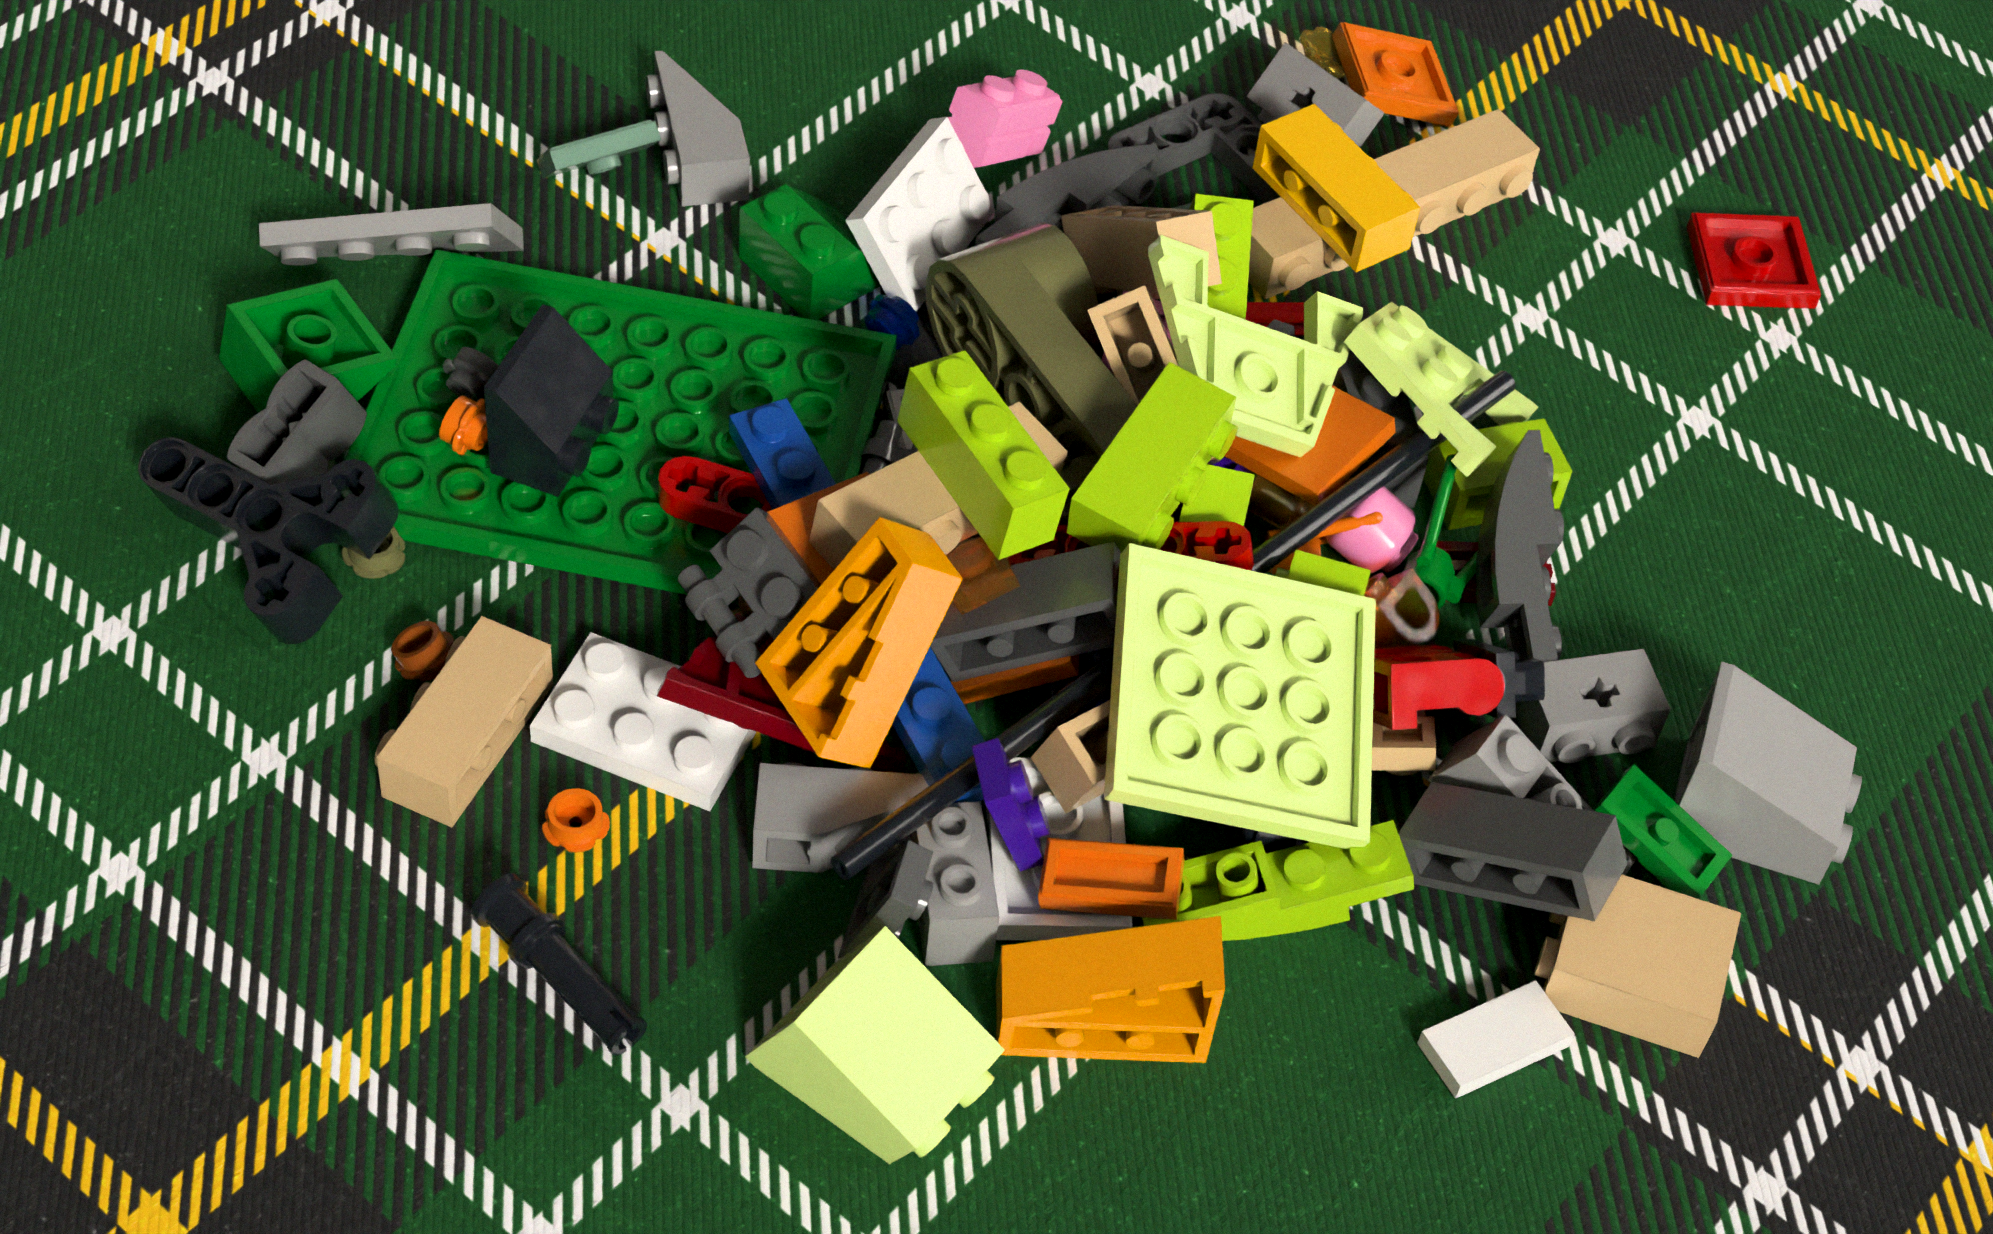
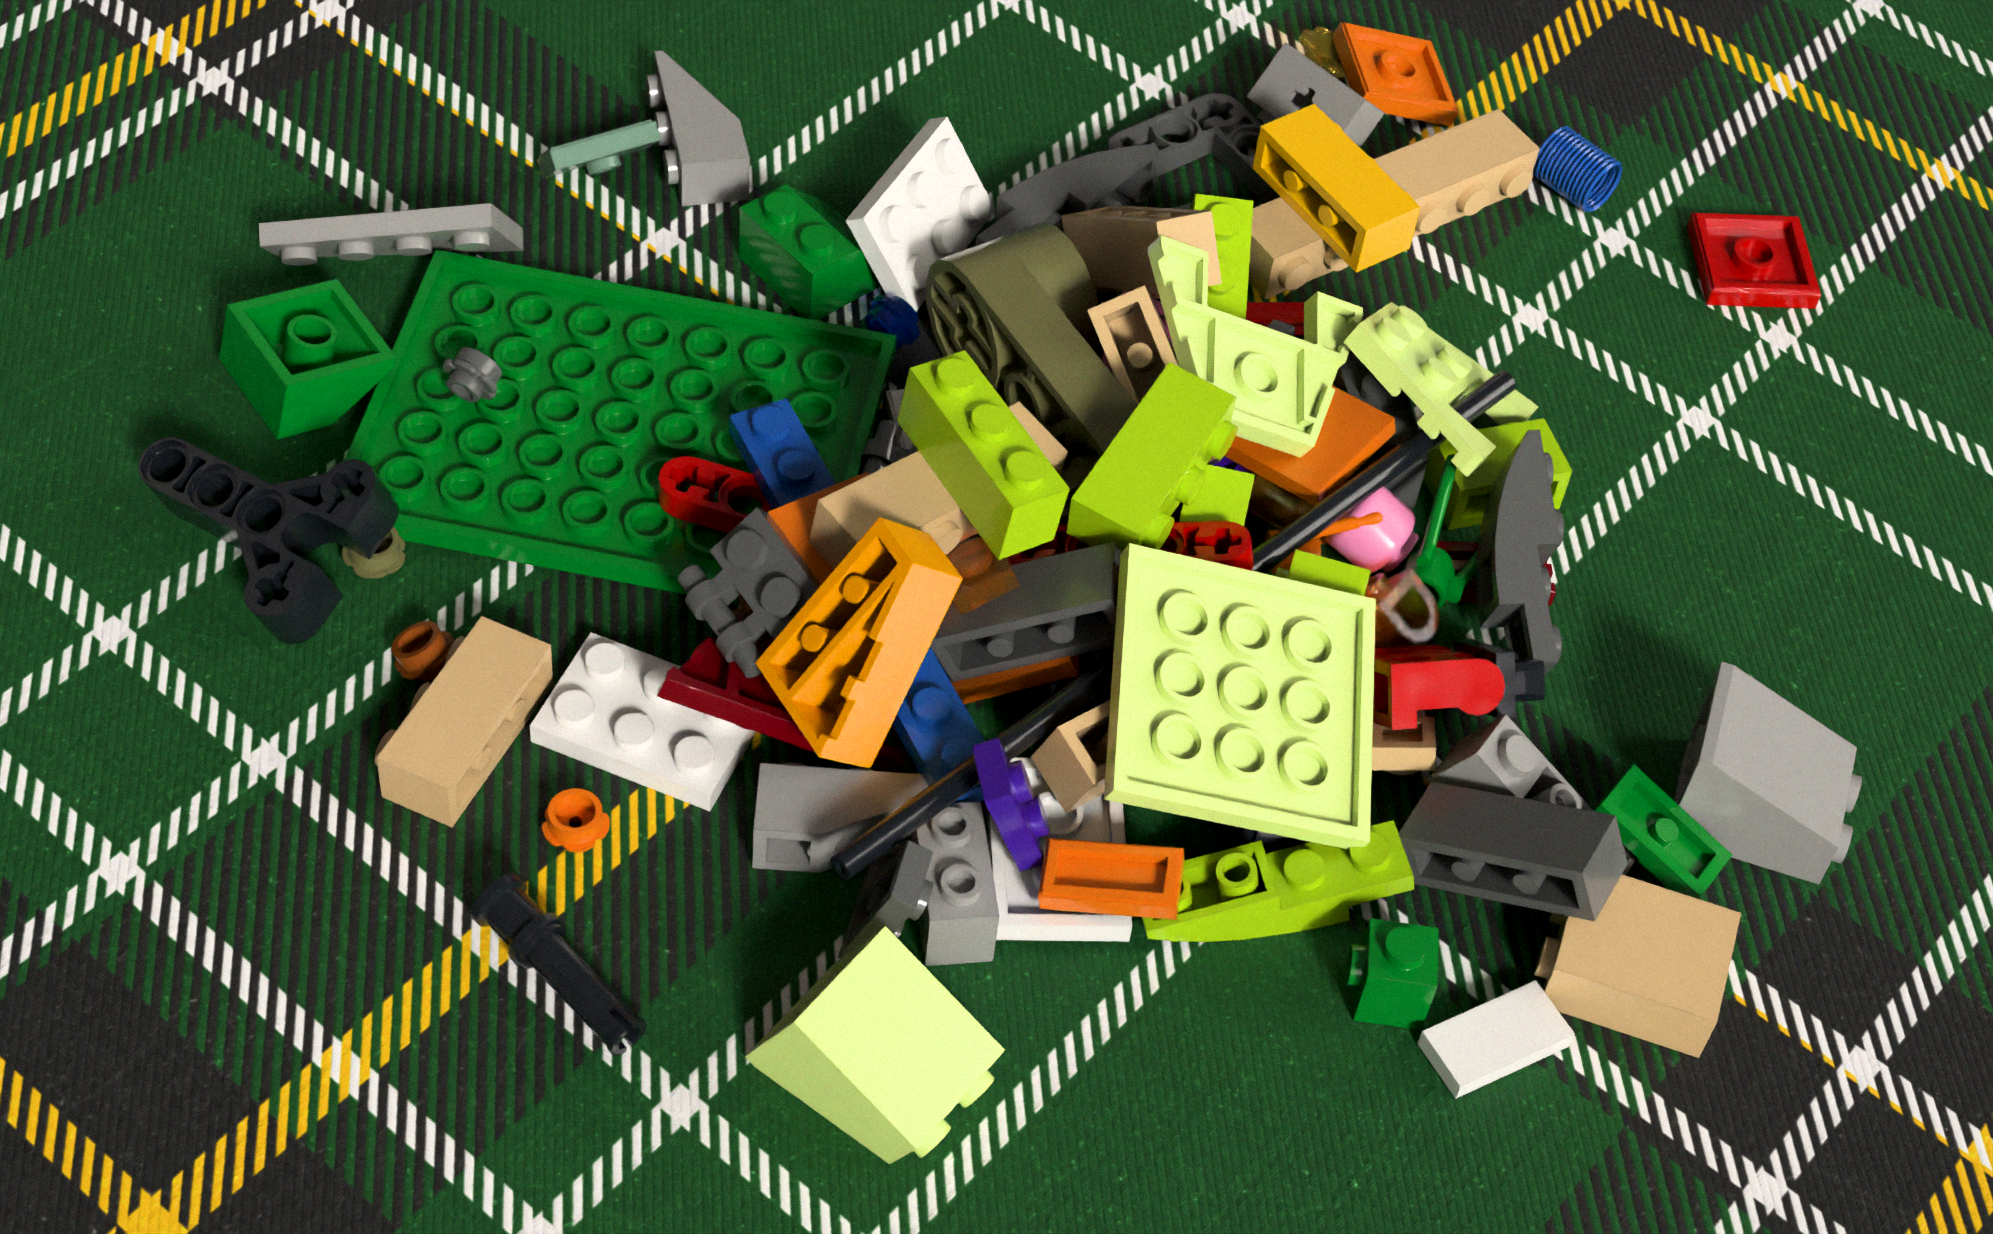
(301, 429): dark grey brick -> none
(465, 425): orange plate -> none
(547, 405): black slope -> none
(1004, 117): bright pink brick -> none
(1114, 994): light orange wedge -> none
(1394, 973): none -> green brick
(1577, 169): none -> blue piece
(1596, 707): light grey brick -> none

